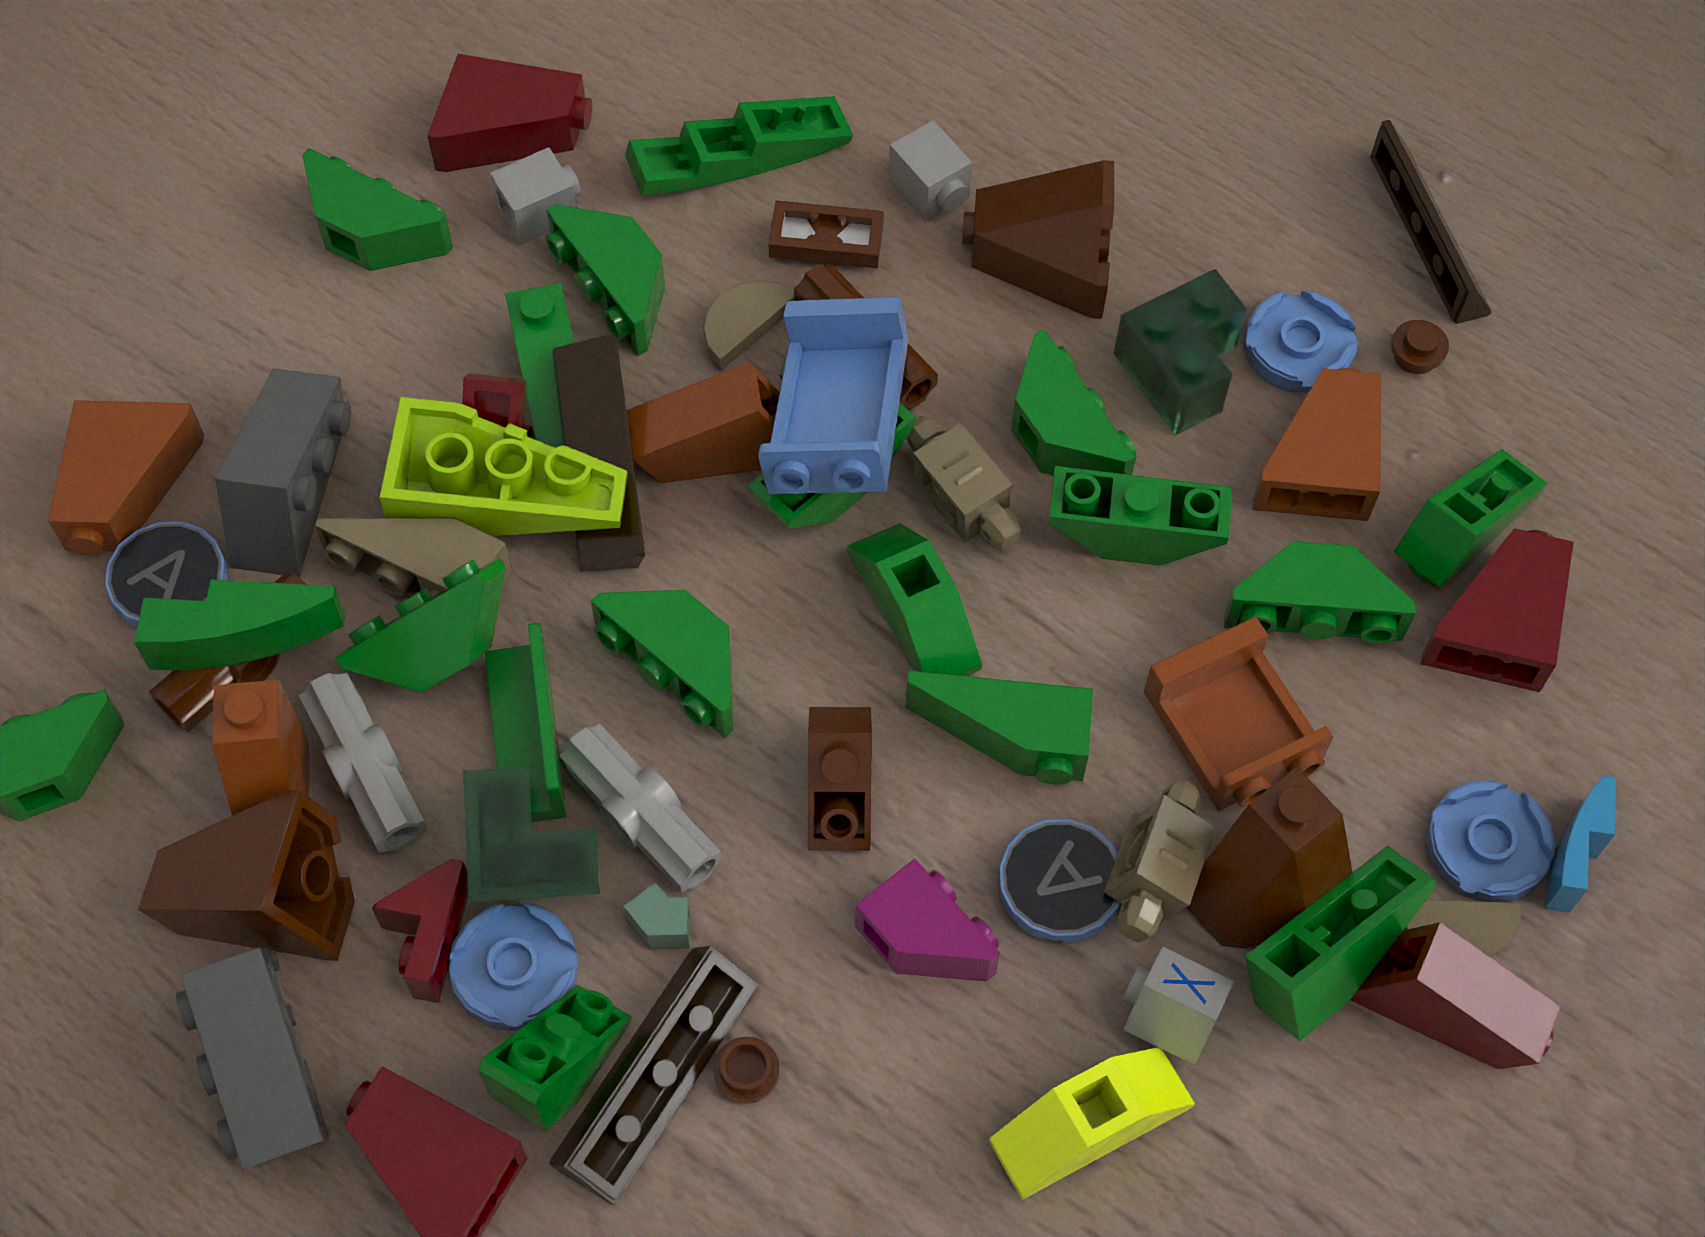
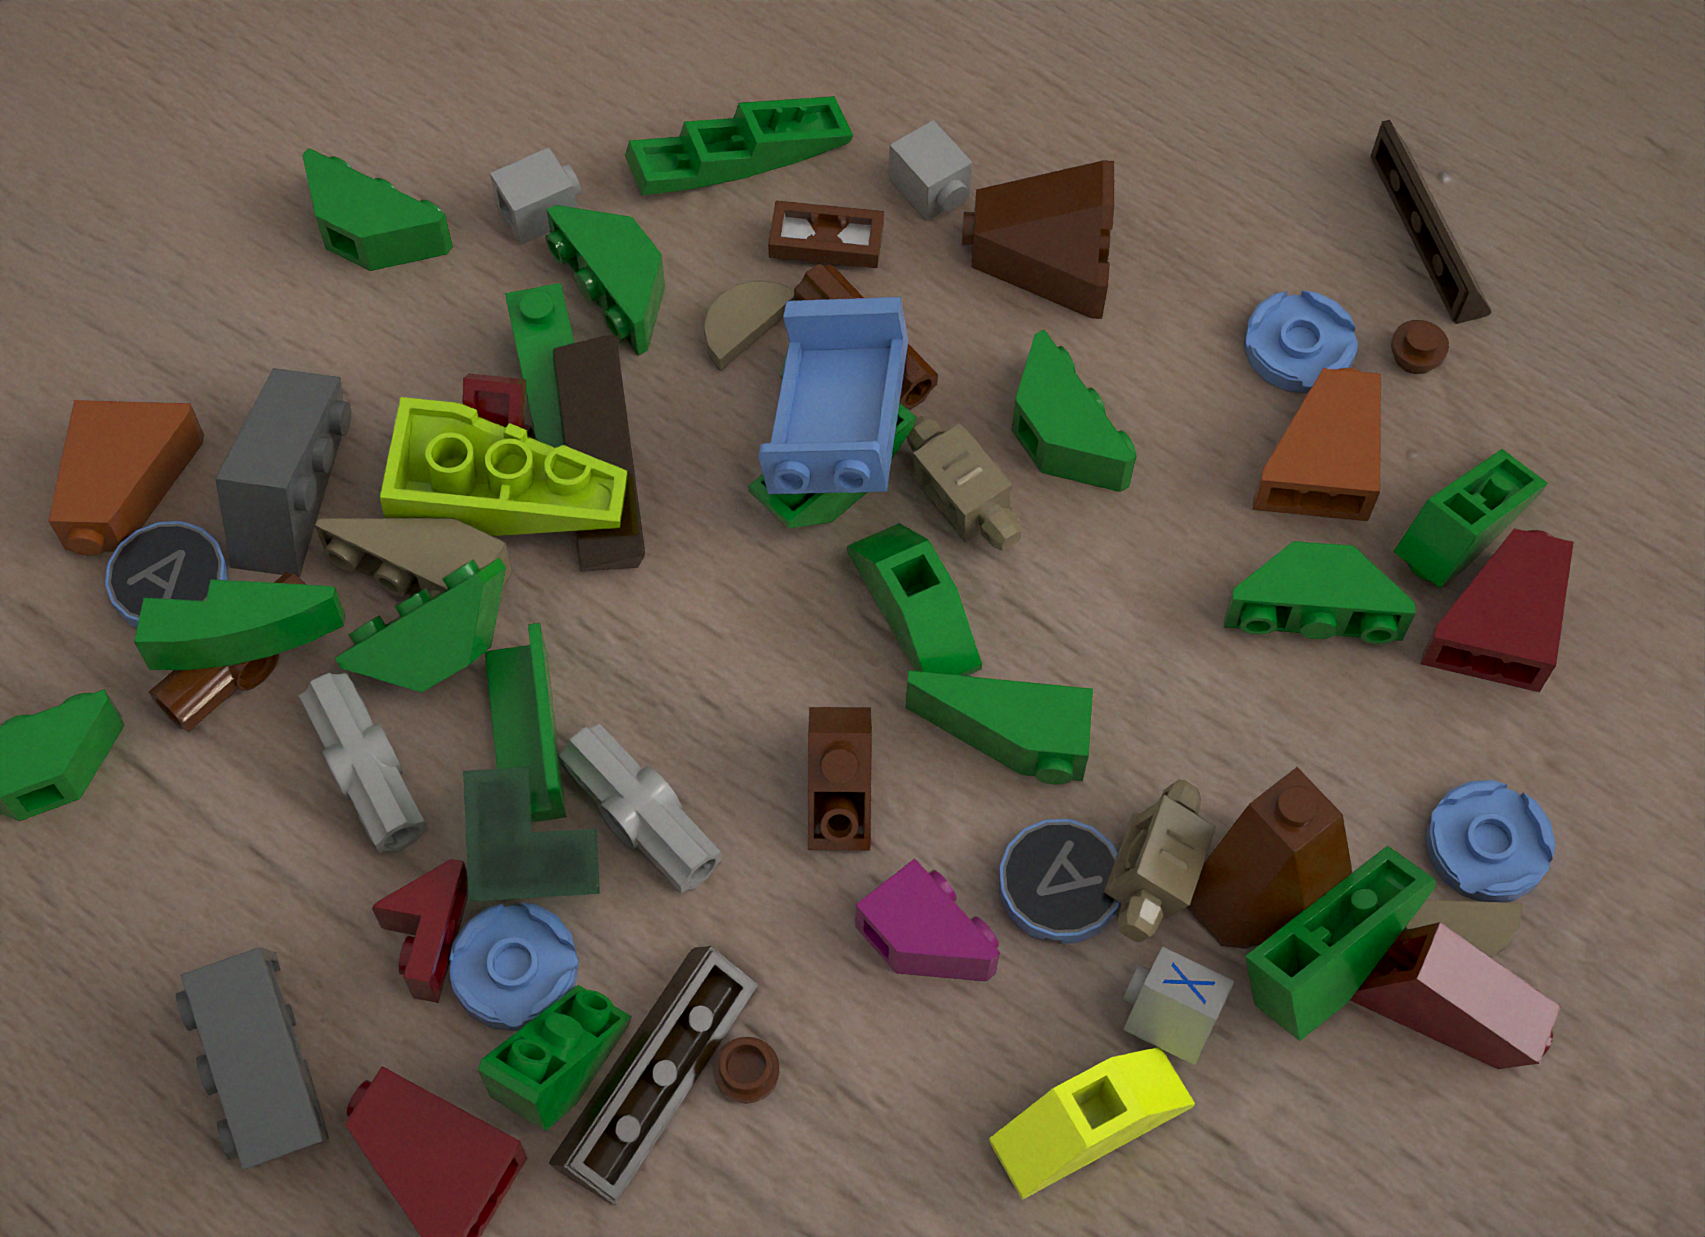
(257, 881): reddish brown slope -> none
(258, 743): dark orange slope -> none
(505, 113): dark red slope -> none
(660, 919): sand green piece -> none
(675, 648): green slope -> none
(705, 427): dark orange slope -> none
(1139, 515): green slope -> none
(1176, 345): clear green brick -> none
(1234, 716): dark orange panel -> none
(1582, 839): dark azure slope -> none

